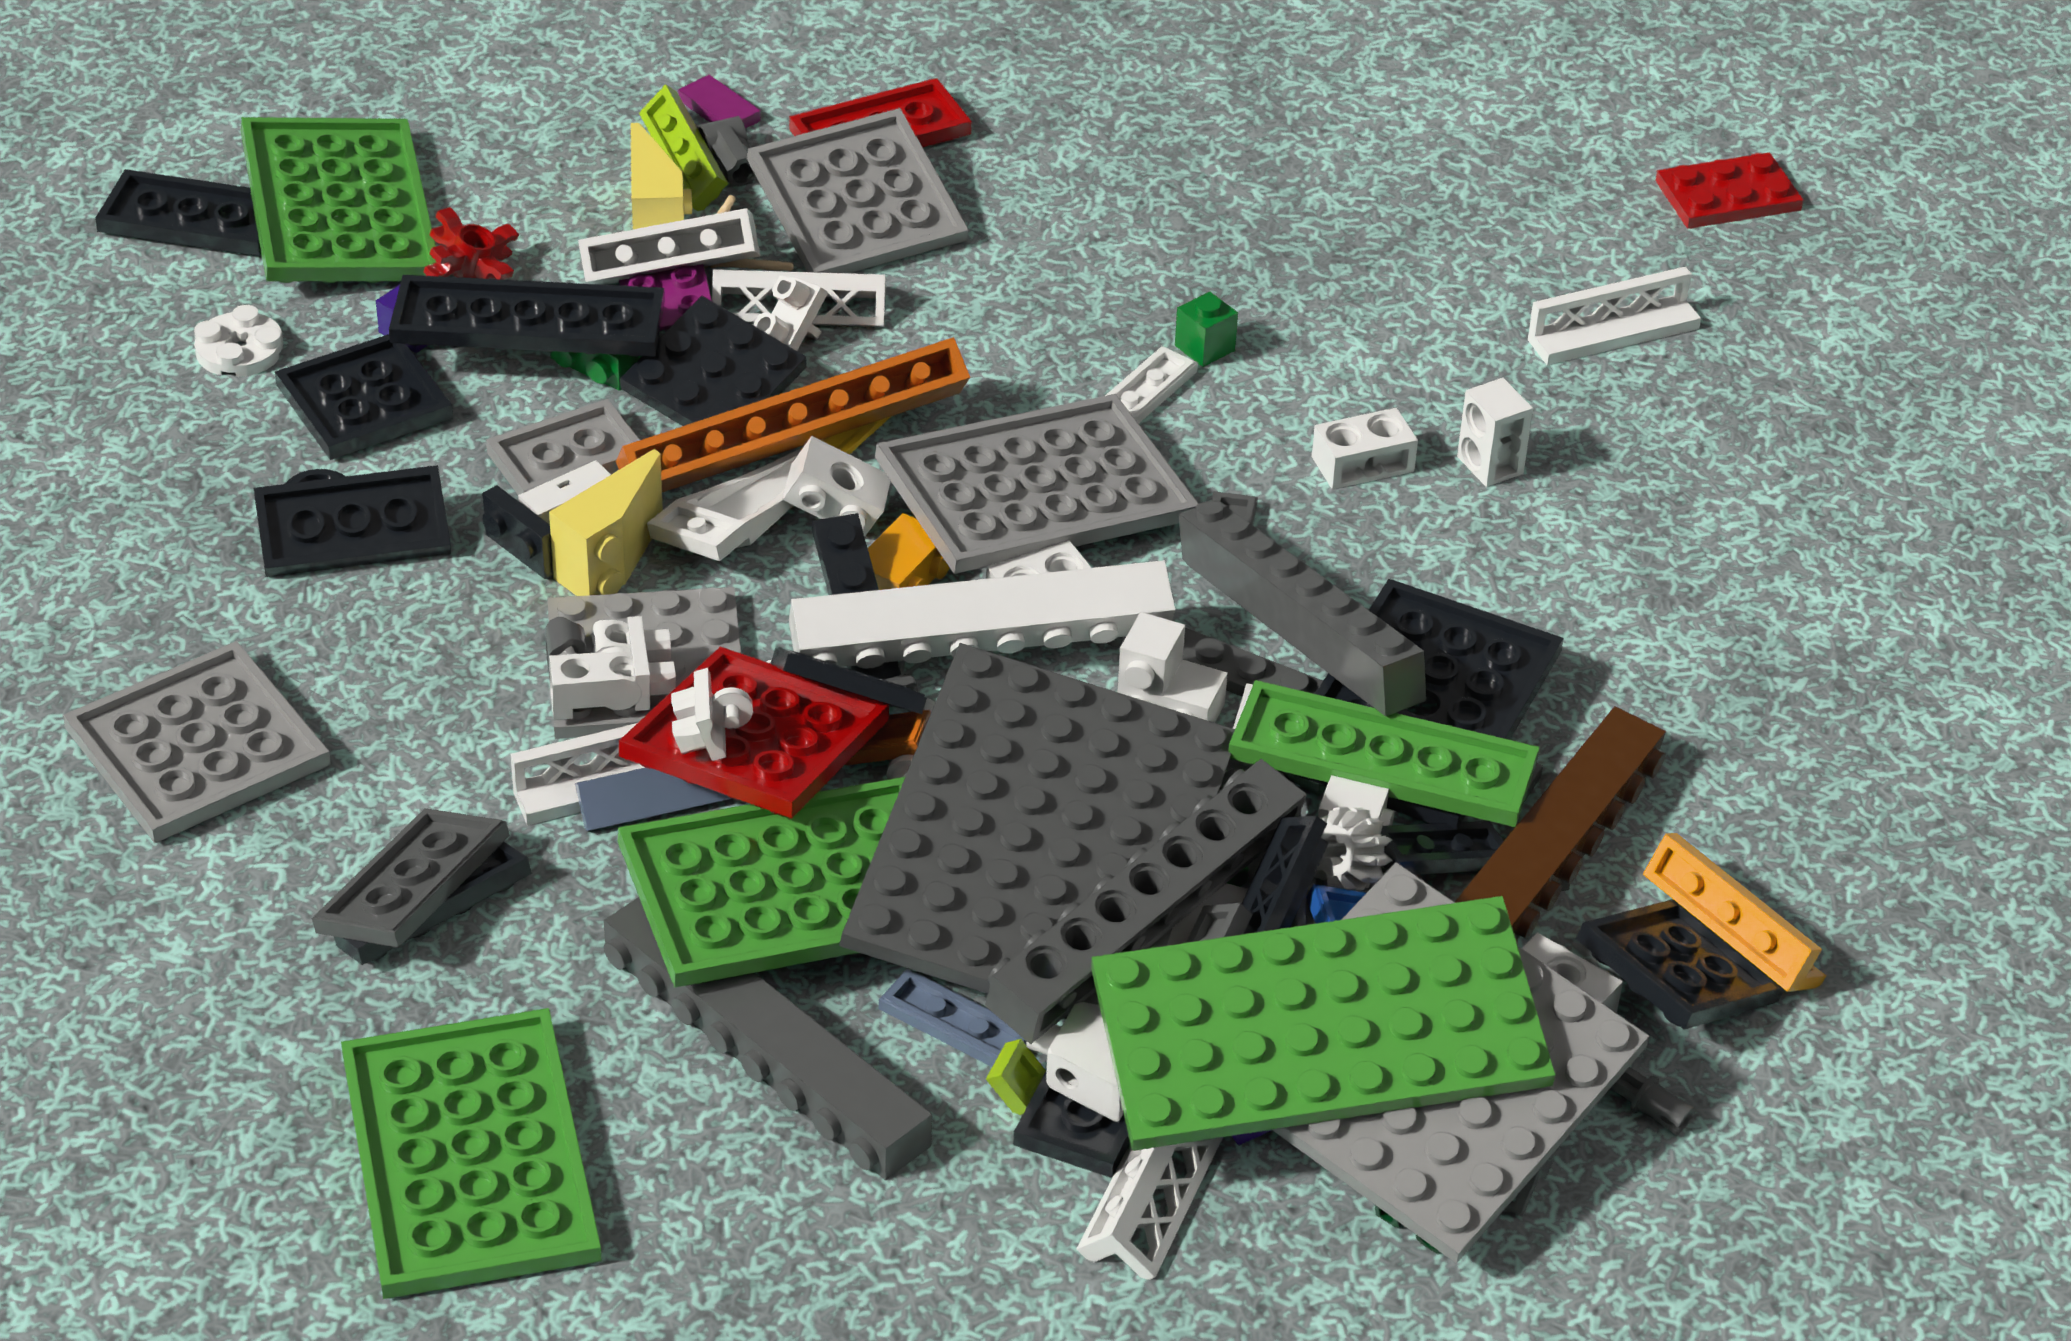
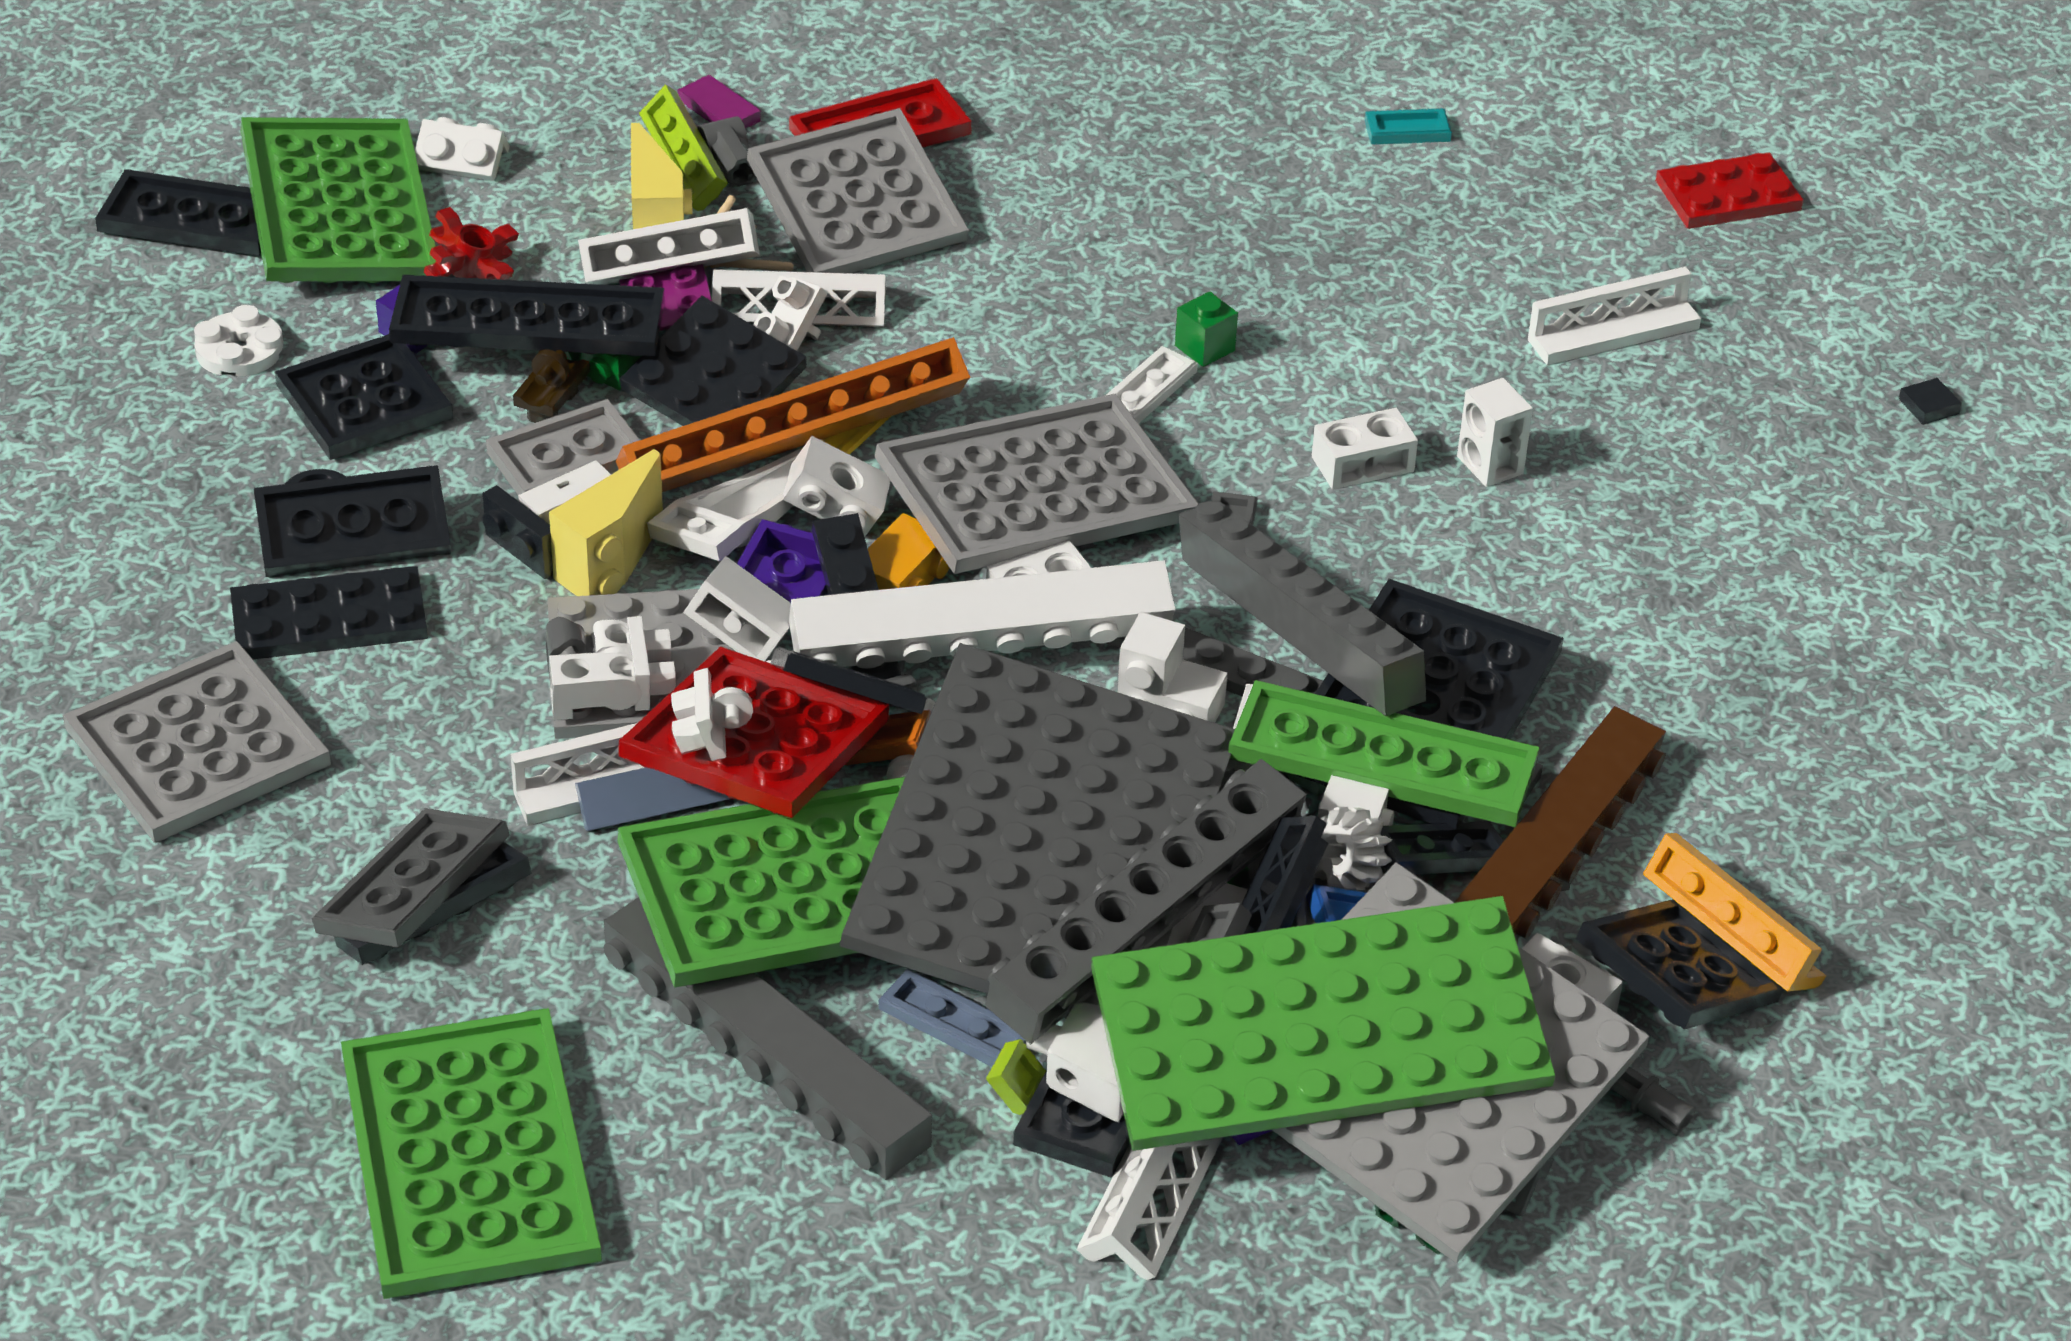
(329, 612): none -> black plate
(460, 149): none -> white bracket
(550, 384): none -> dark brown hips
(740, 610): none -> white brick
(784, 561): none -> dark purple plate
(1408, 126): none -> teal tile
(1930, 401): none -> black tile

